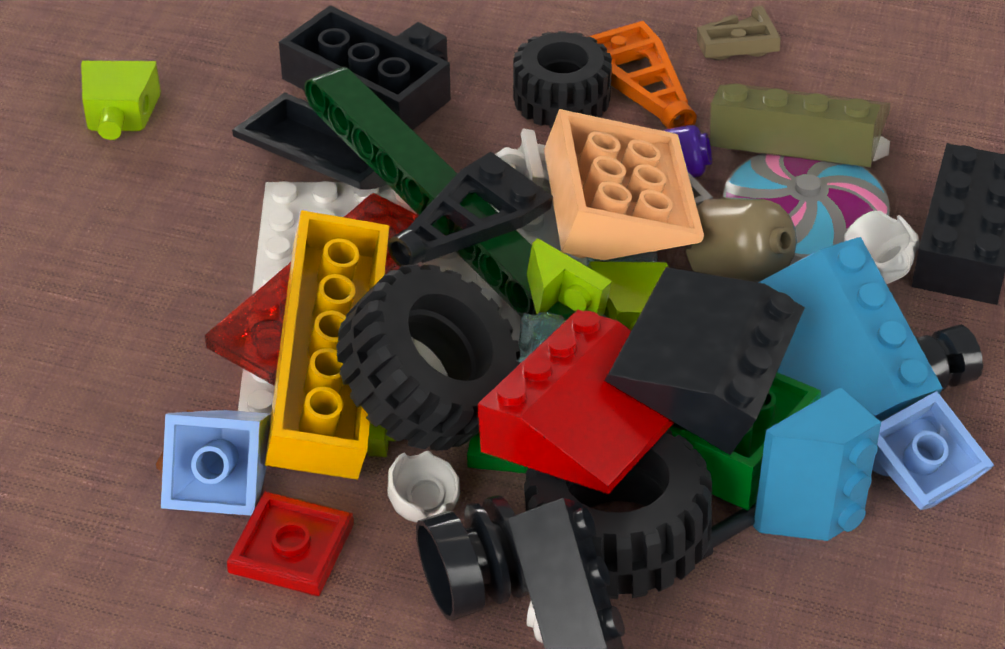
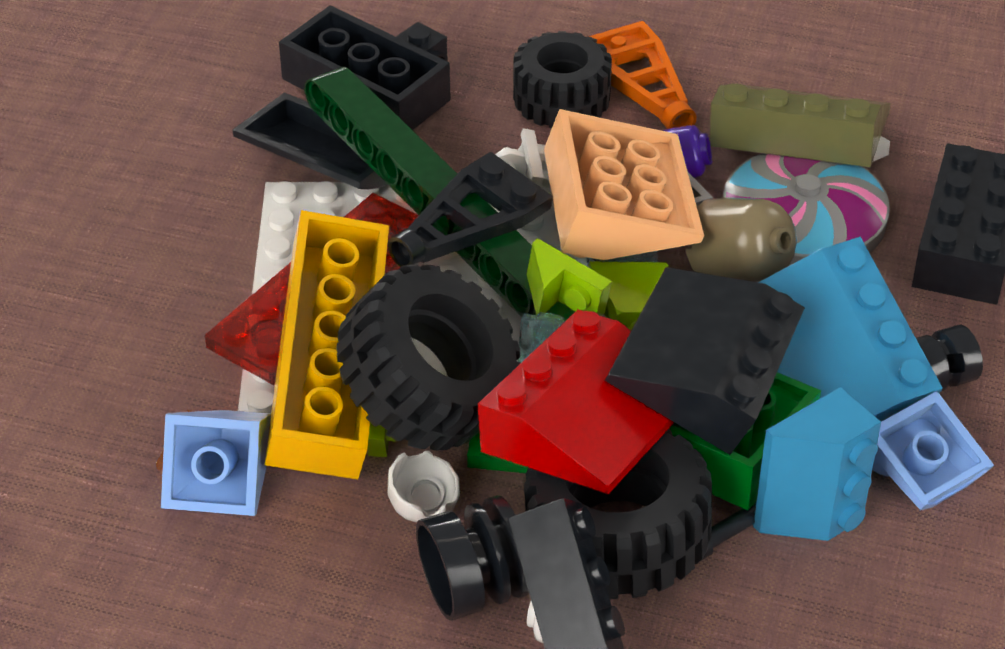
(119, 95): lime torso -> none
(290, 543): red tile -> none
(733, 37): dark tan wing -> none
(889, 242): white hair -> none

